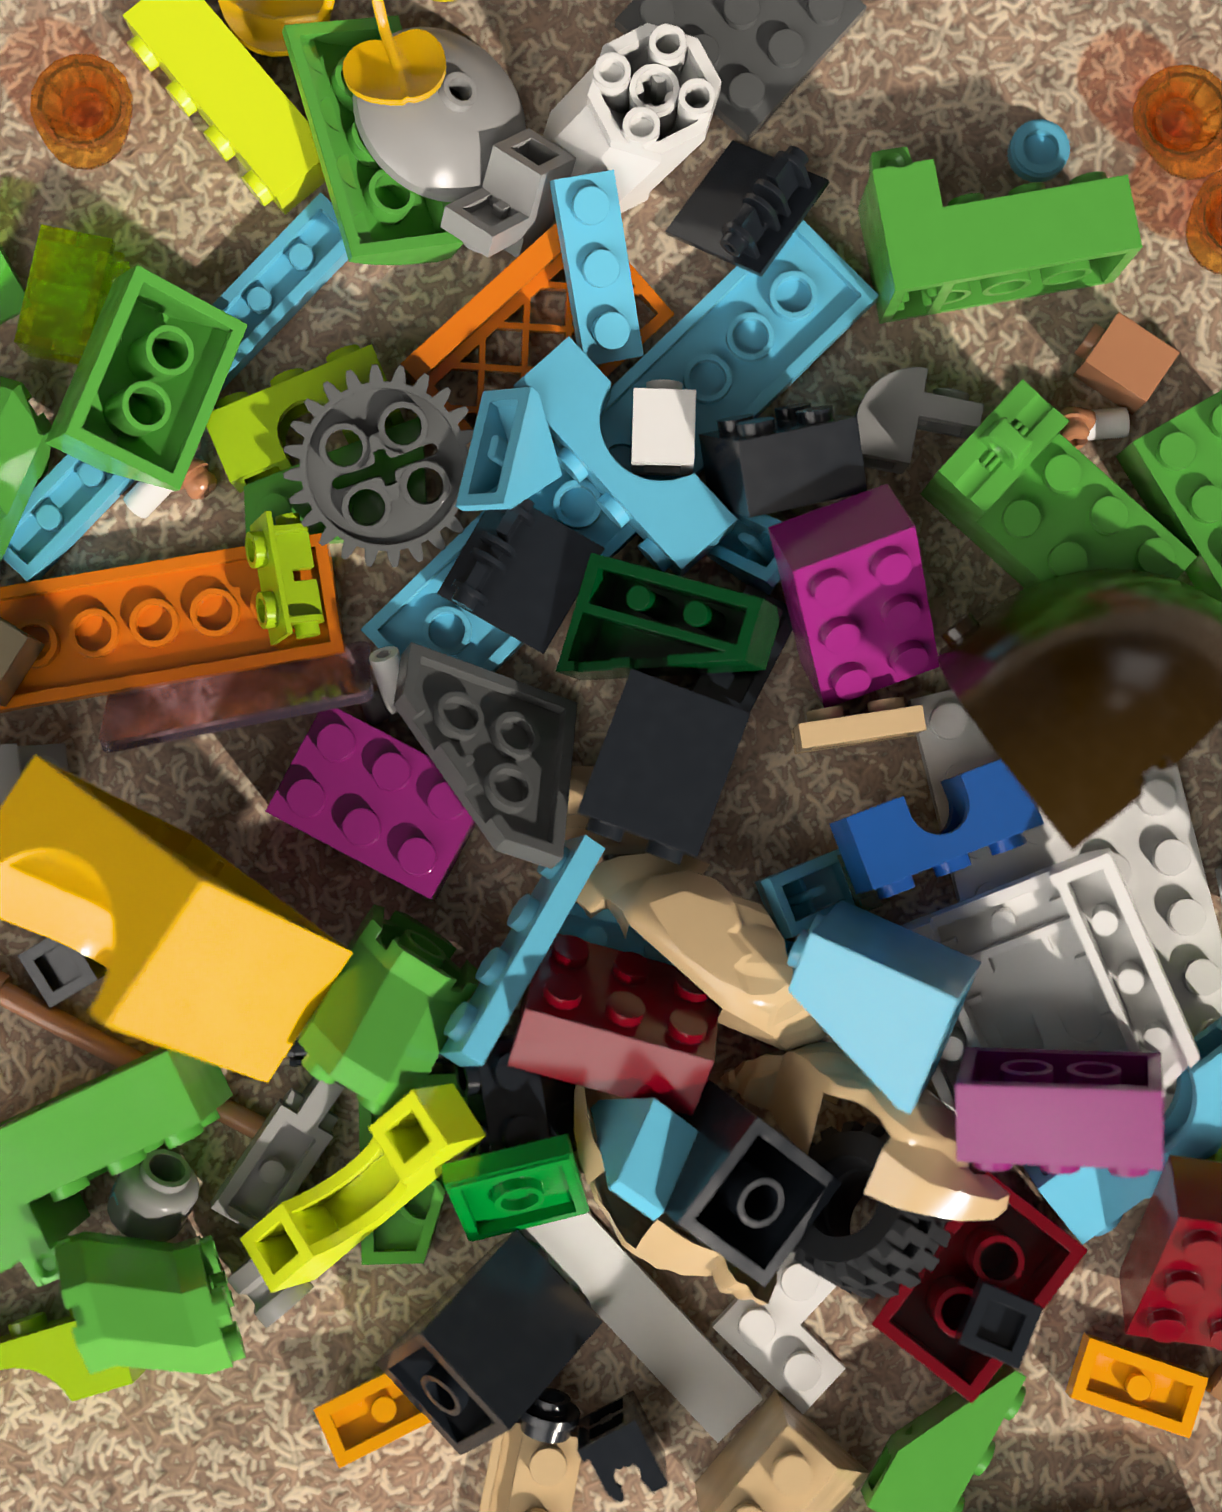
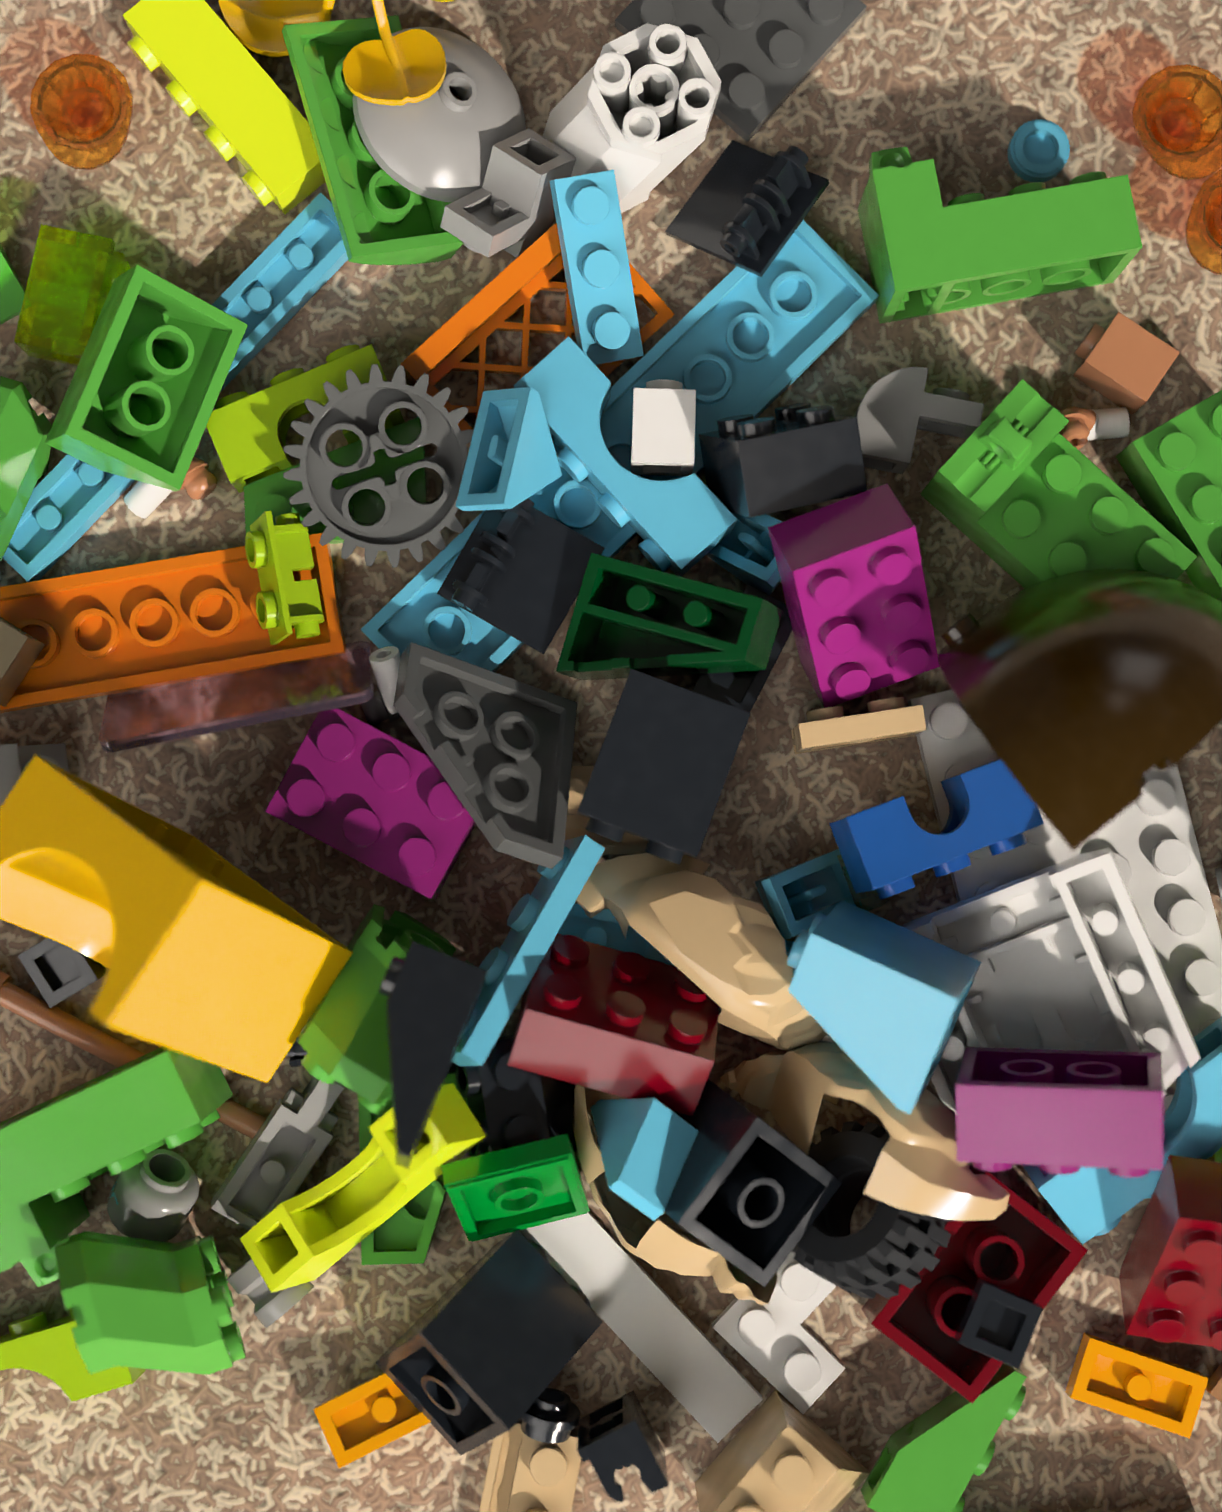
(425, 1023): none -> black slope

